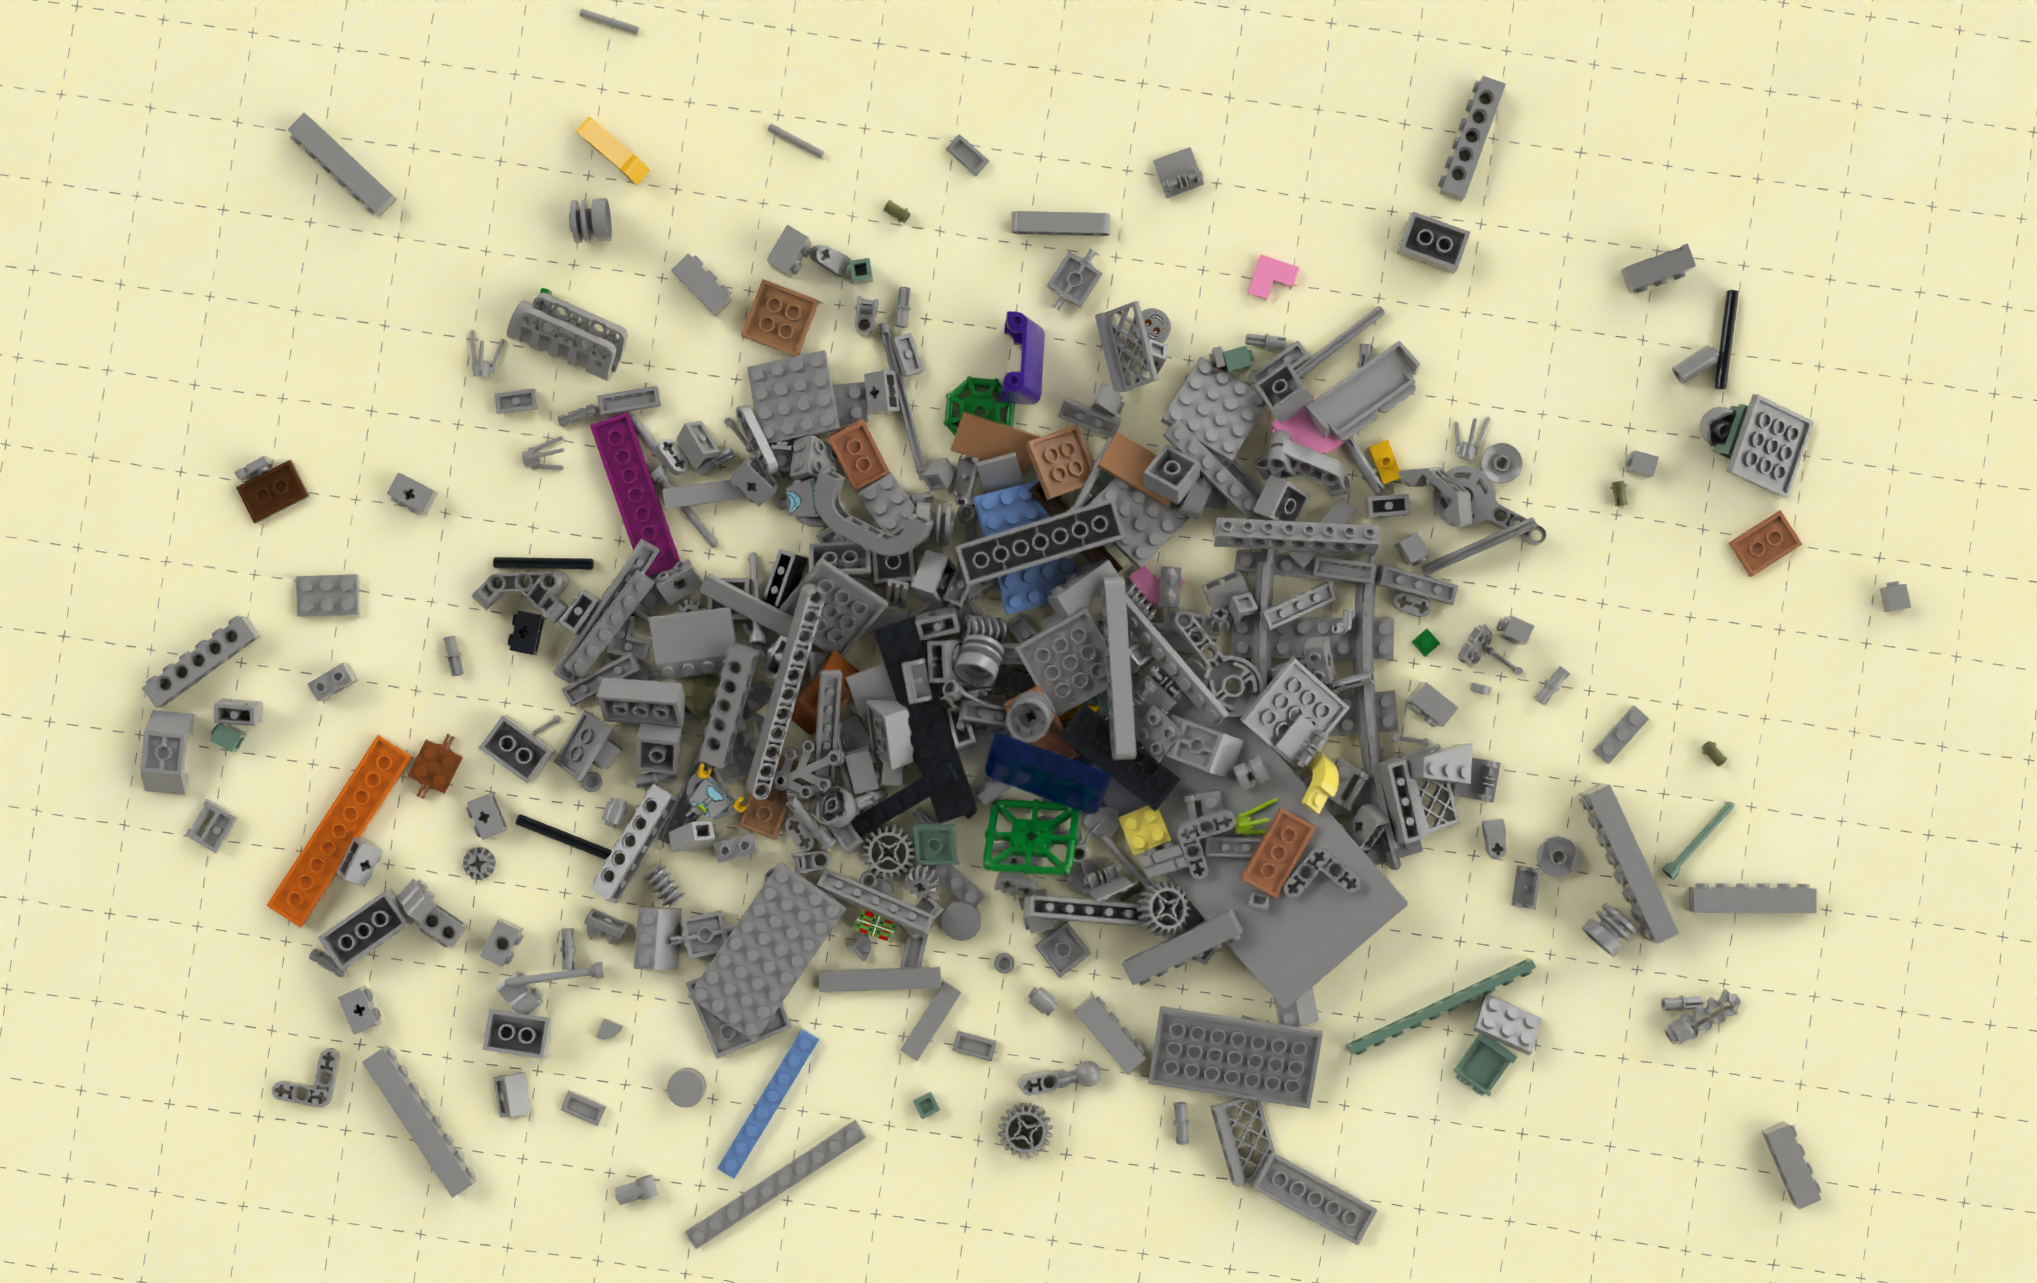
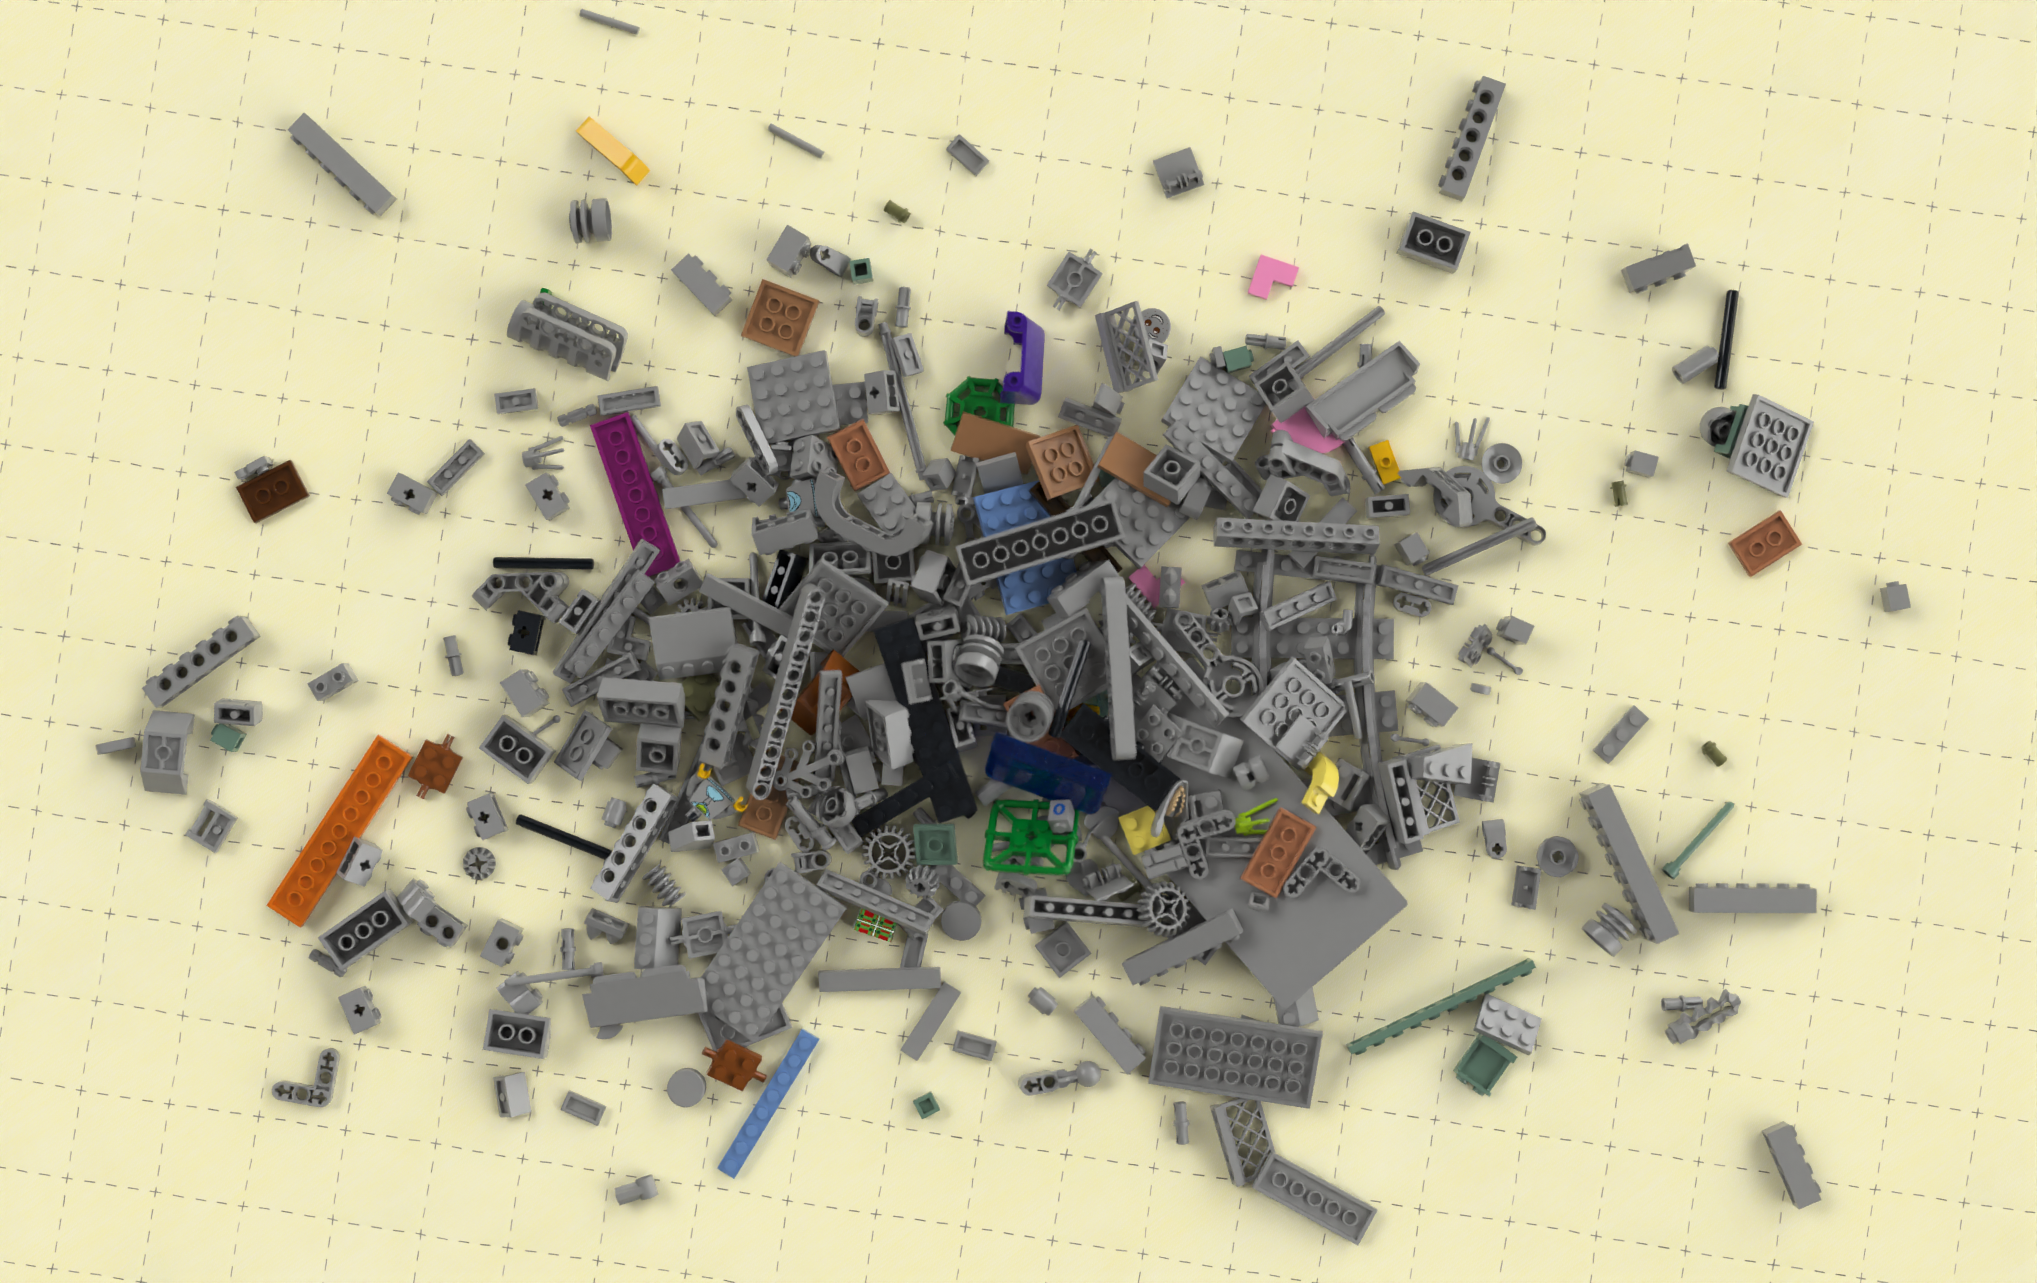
(116, 745): none -> light grey beam
(328, 595): light grey plate -> none
(420, 1121): light grey brick -> none
(455, 467): none -> light grey tile
(479, 367): light grey plant -> none
(525, 692): none -> light grey brick
(538, 490): none -> light grey brick
(592, 781): light grey tile -> none
(655, 995): none -> light grey slope
(728, 421): light grey hinge -> none
(734, 1065): none -> dark orange plate
(736, 871): none -> light grey brick
(775, 1184): light grey plate -> none
(783, 532): none -> light grey wedge
(862, 947): light grey tile -> none
(1004, 963): light grey tile -> none
(1018, 1135): light grey gear -> none
(1060, 223): light grey beam -> none
(1061, 816): none -> light grey brick
(1069, 688): none -> black axle
(1174, 806): none -> light grey animal
(1353, 708): none -> light grey bar
(1425, 642): green plate -> none
(1552, 685): light grey pin -> none

